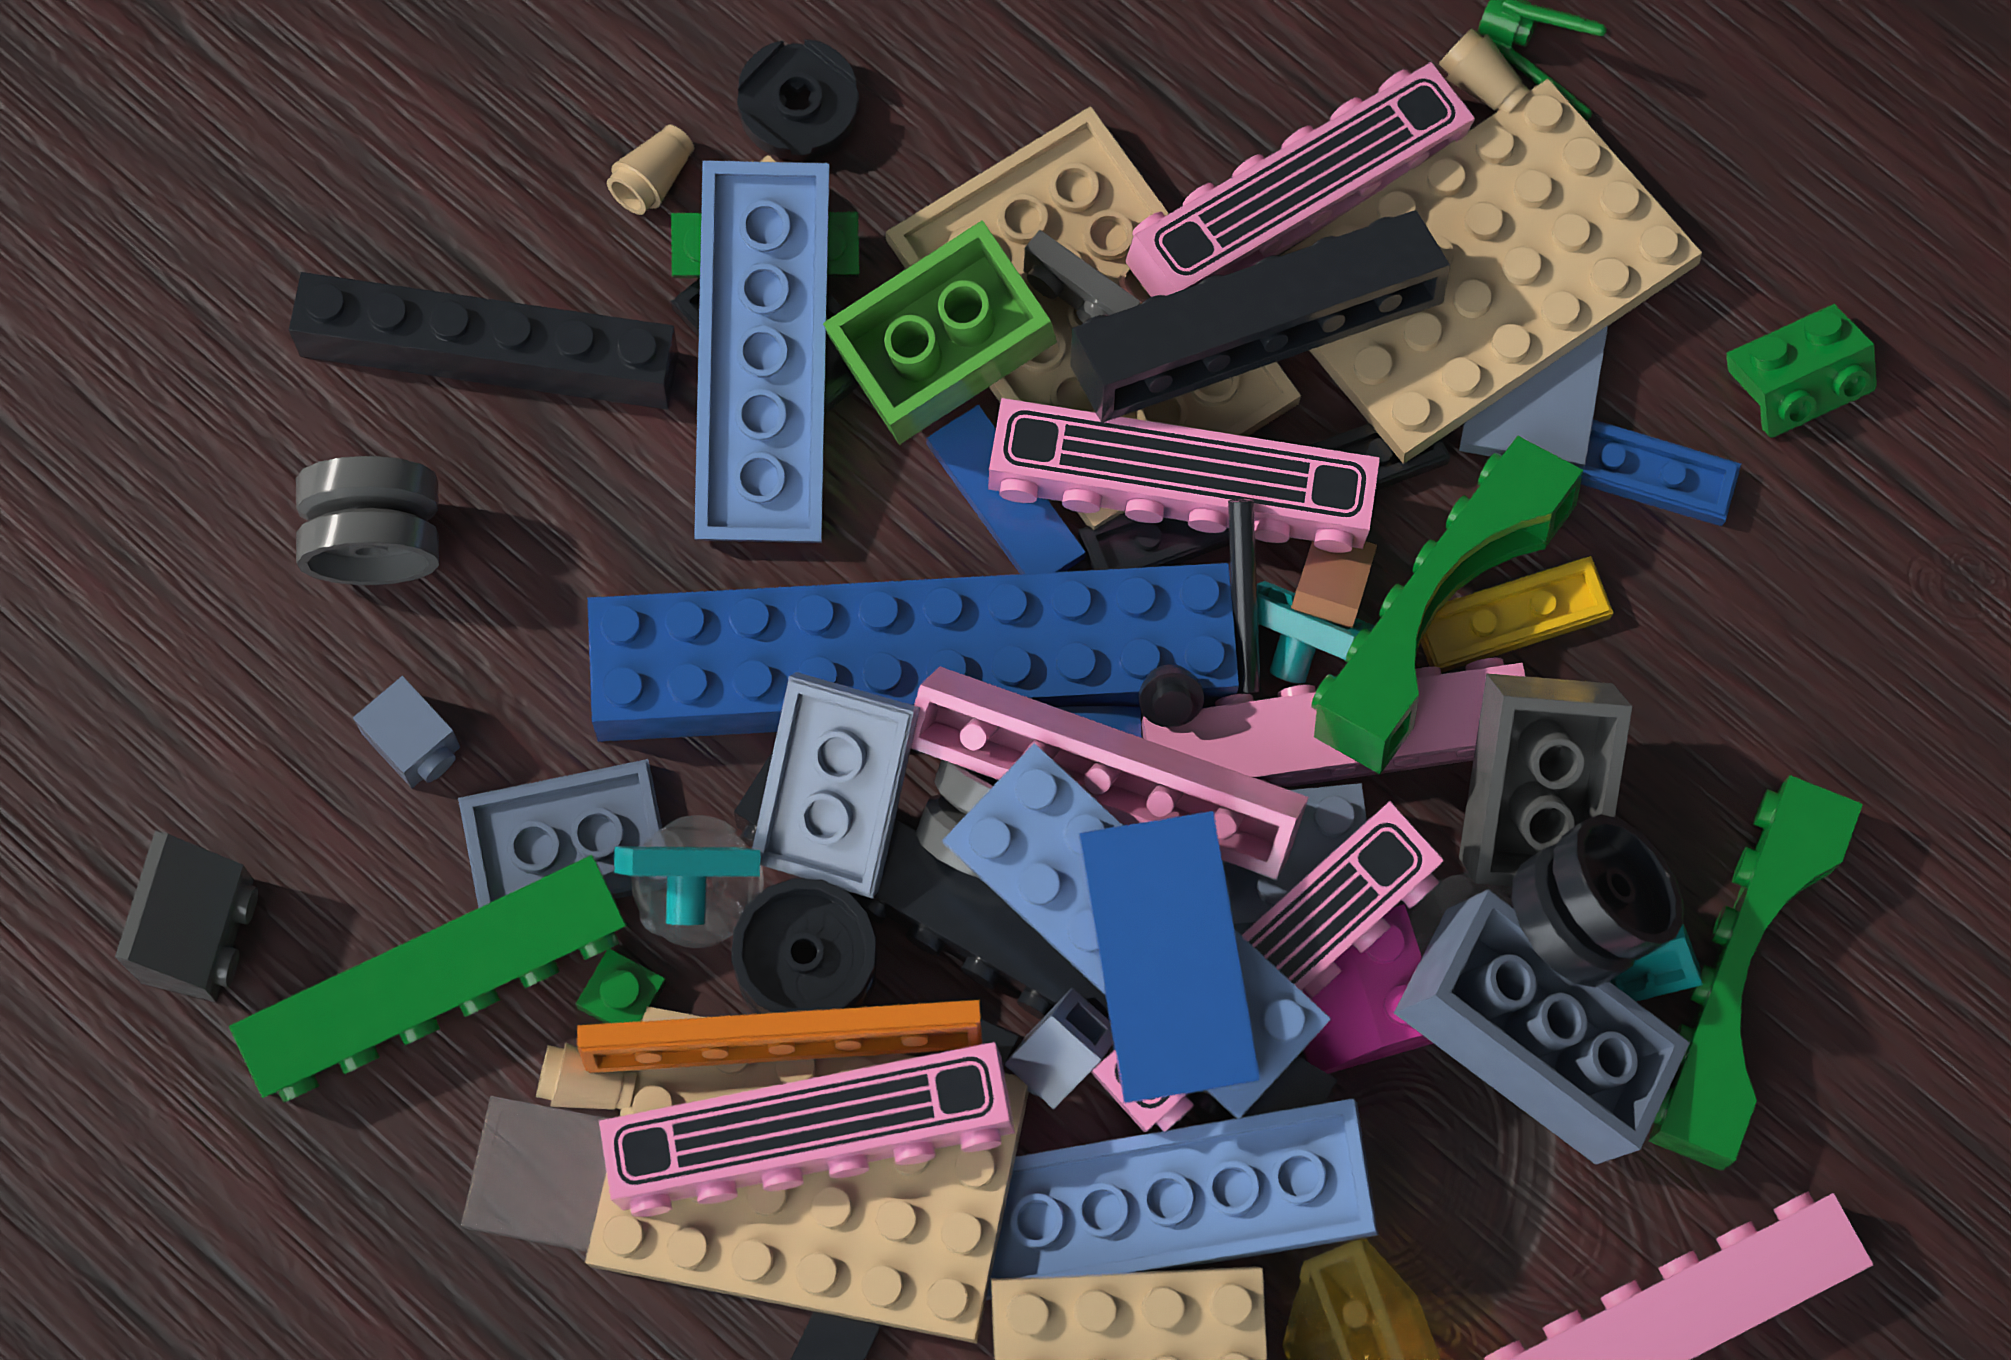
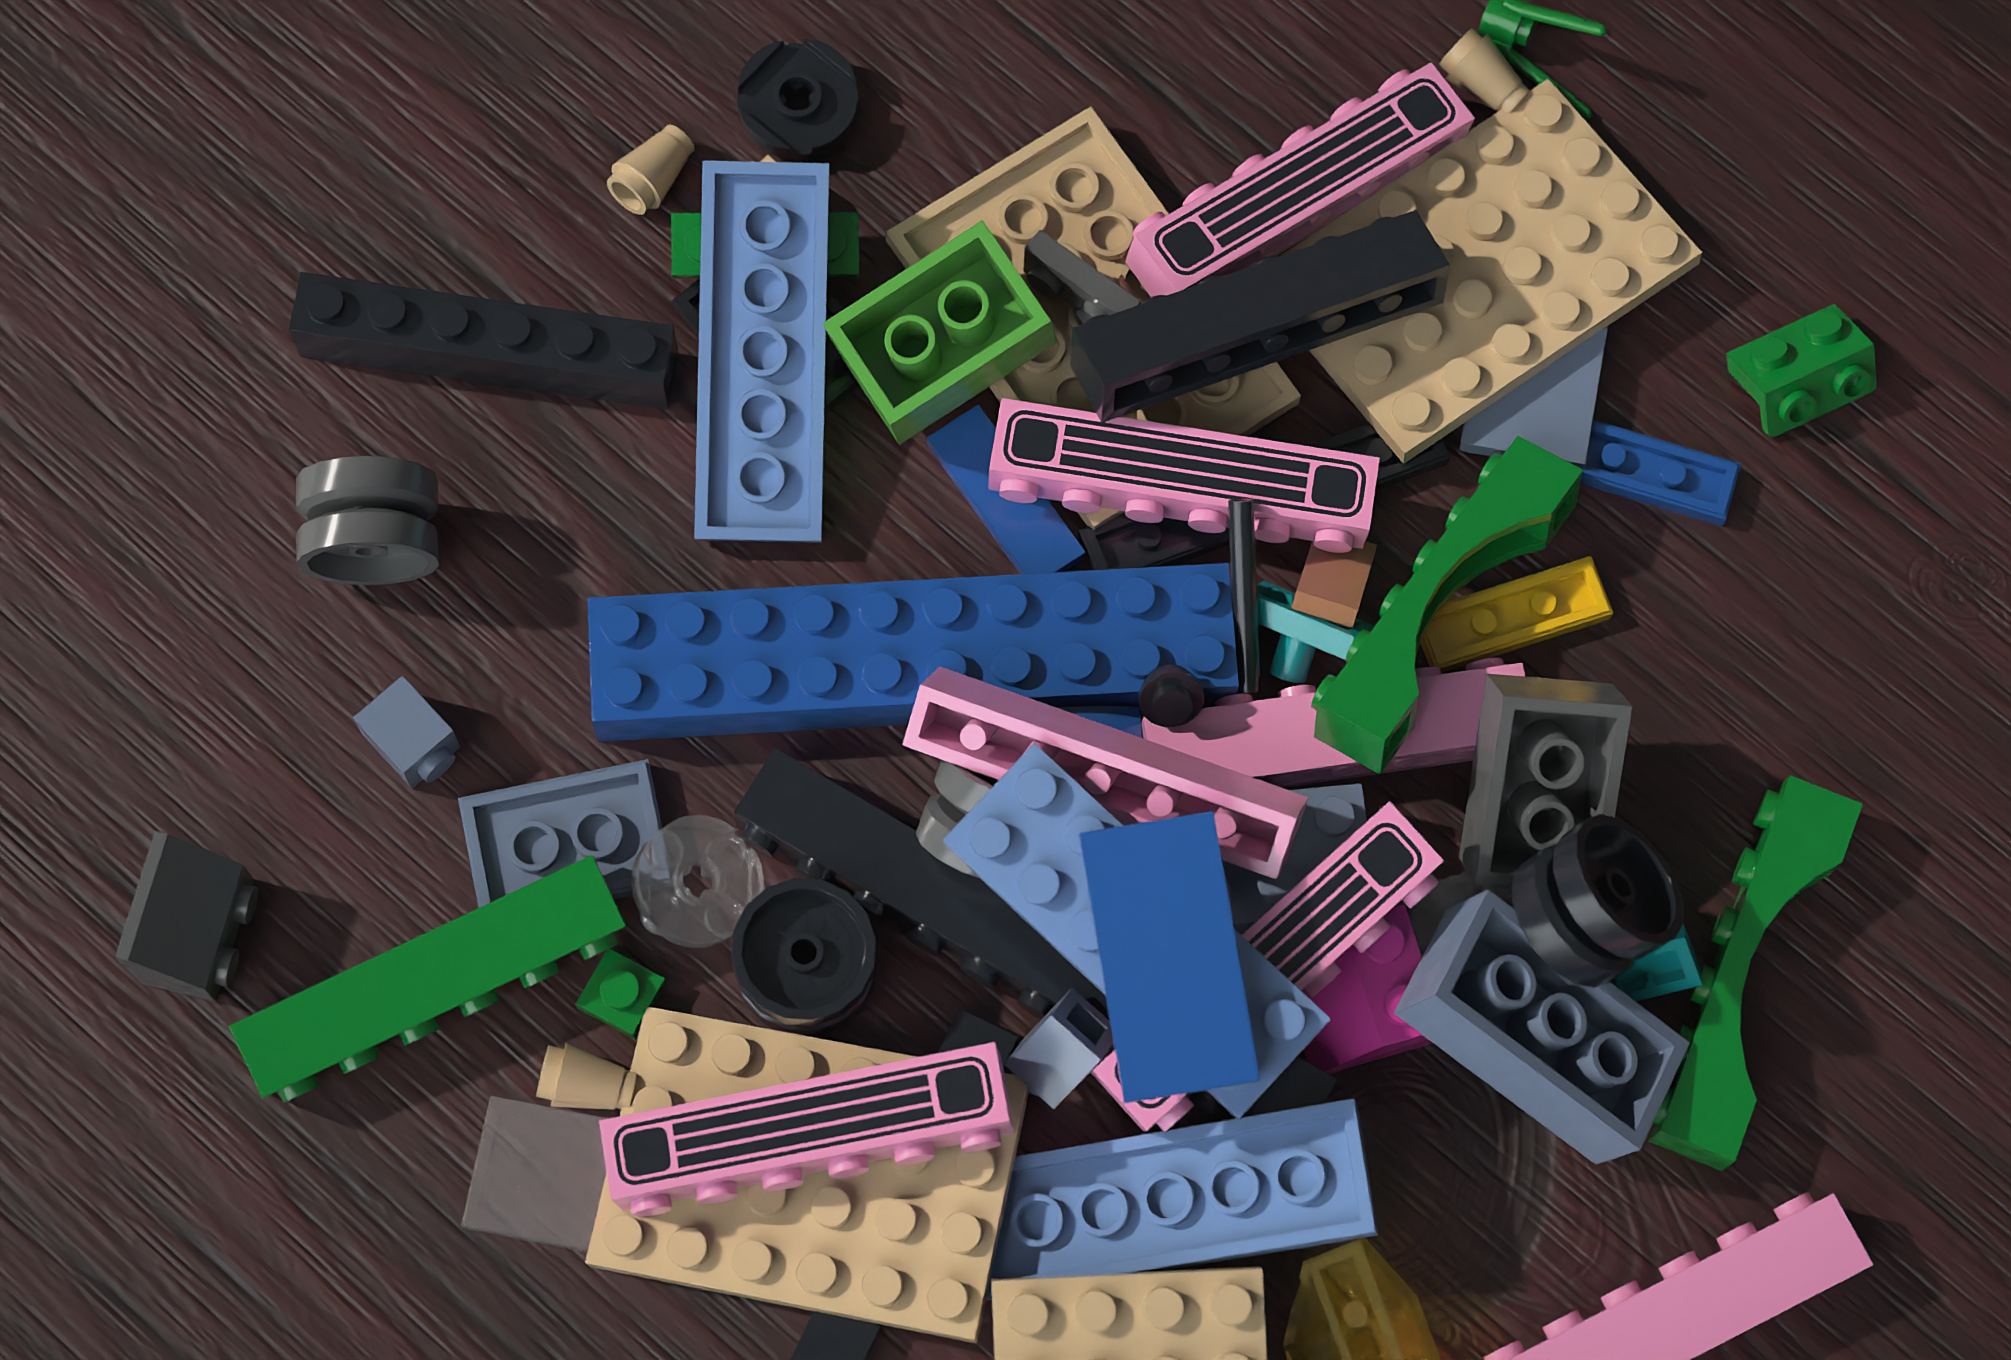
(686, 873): teal tile -> none
(779, 1036): orange tile -> none
(834, 783): tile -> none

